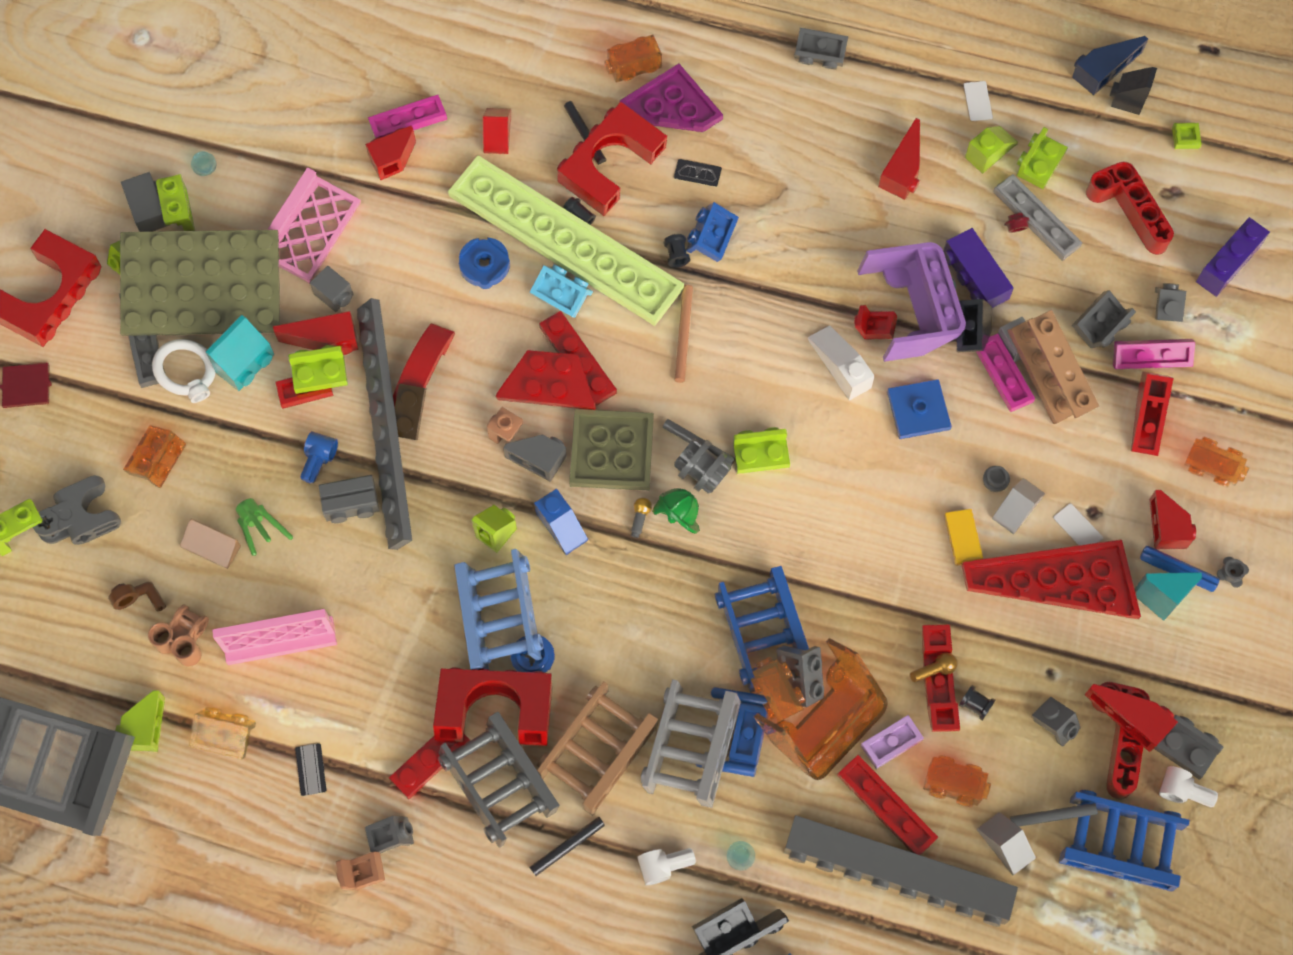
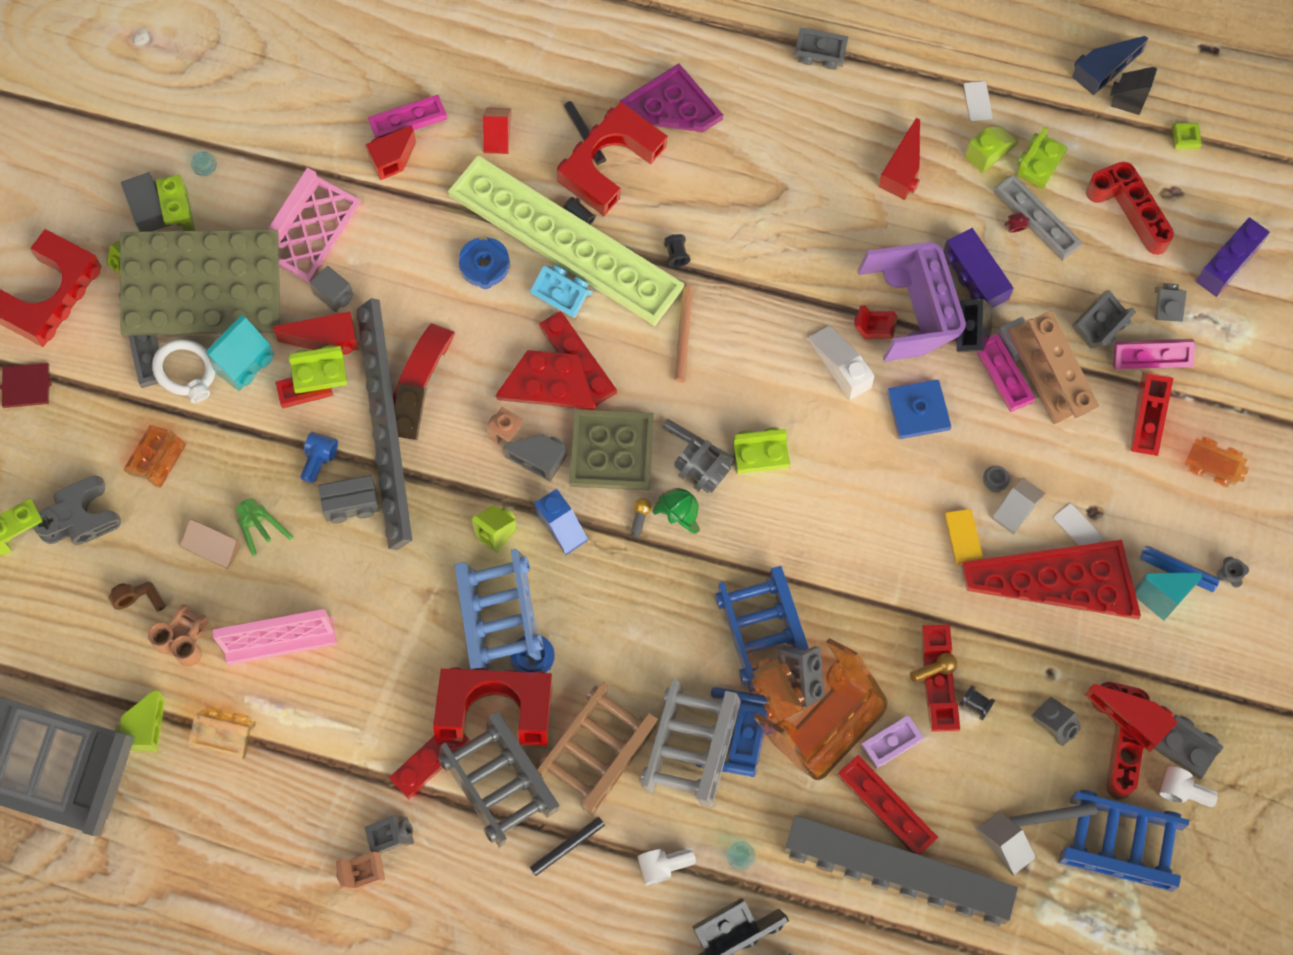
(310, 769): sticker -> none
(633, 58): clear orange brick -> none
(697, 172): black sticker -> none
(712, 231): blue bracket -> none
(956, 781): clear orange brick -> none
(1170, 523): red slope -> none

